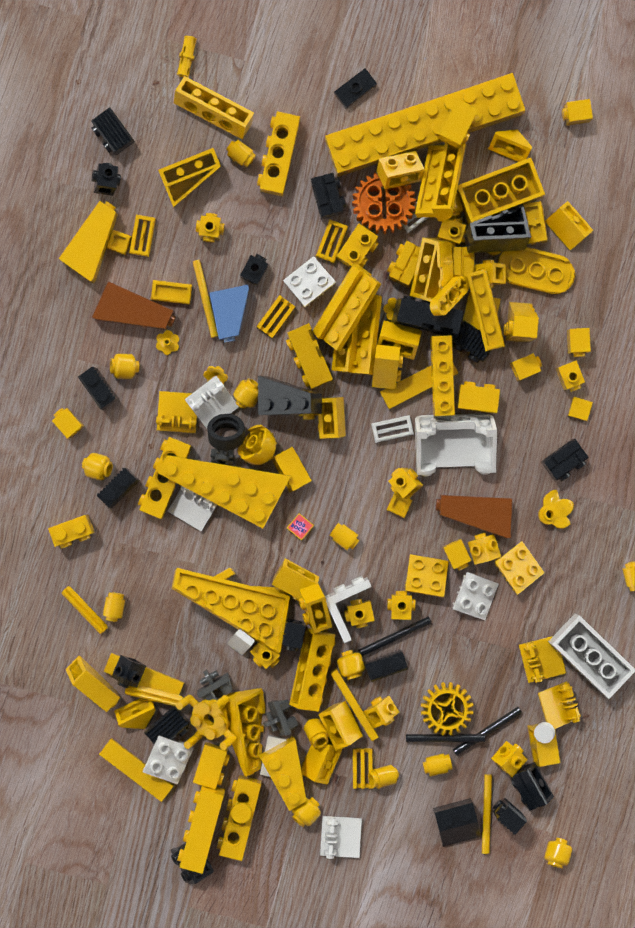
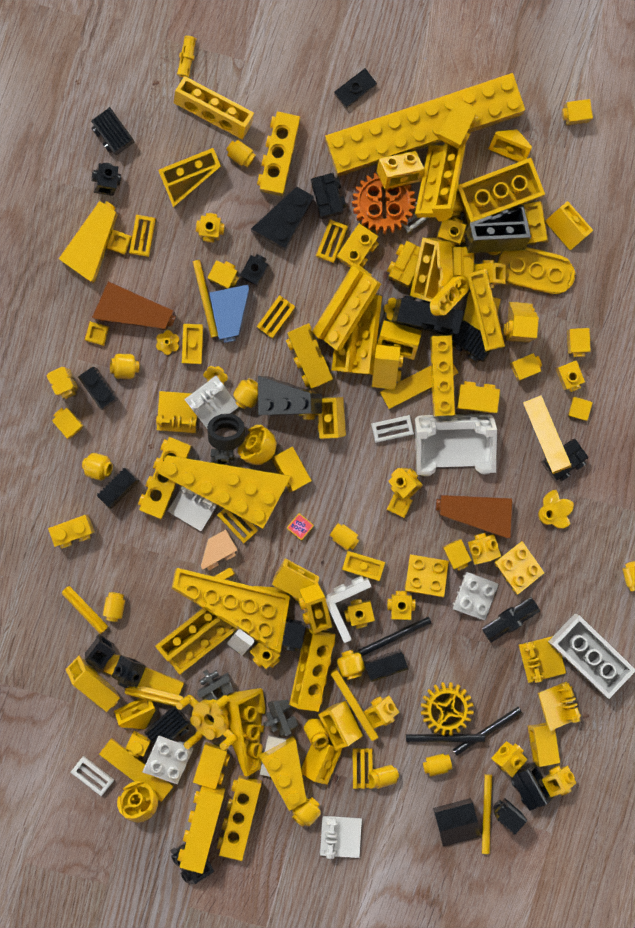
(62, 382): none -> yellow brick
(97, 333): none -> yellow tile
(99, 659): none -> black brick
(105, 785): none -> white tile
(137, 802): none -> yellow cylinder
(138, 744): none -> yellow brick
(171, 292): yellow tile -> none
(192, 343): none -> yellow plate
(194, 639): none -> yellow brick
(217, 548): none -> light nougat slope
(224, 274): none -> yellow brick
(232, 528): none -> yellow tile
(241, 812): yellow tile -> none
(284, 219): none -> black wedge
(309, 281): white hinge -> none
(363, 565): none -> yellow plate
(510, 619): none -> black piece
(544, 732): white tile -> none
(547, 434): none -> yellow tile
(558, 853): yellow head -> none
(559, 781): none -> yellow brick

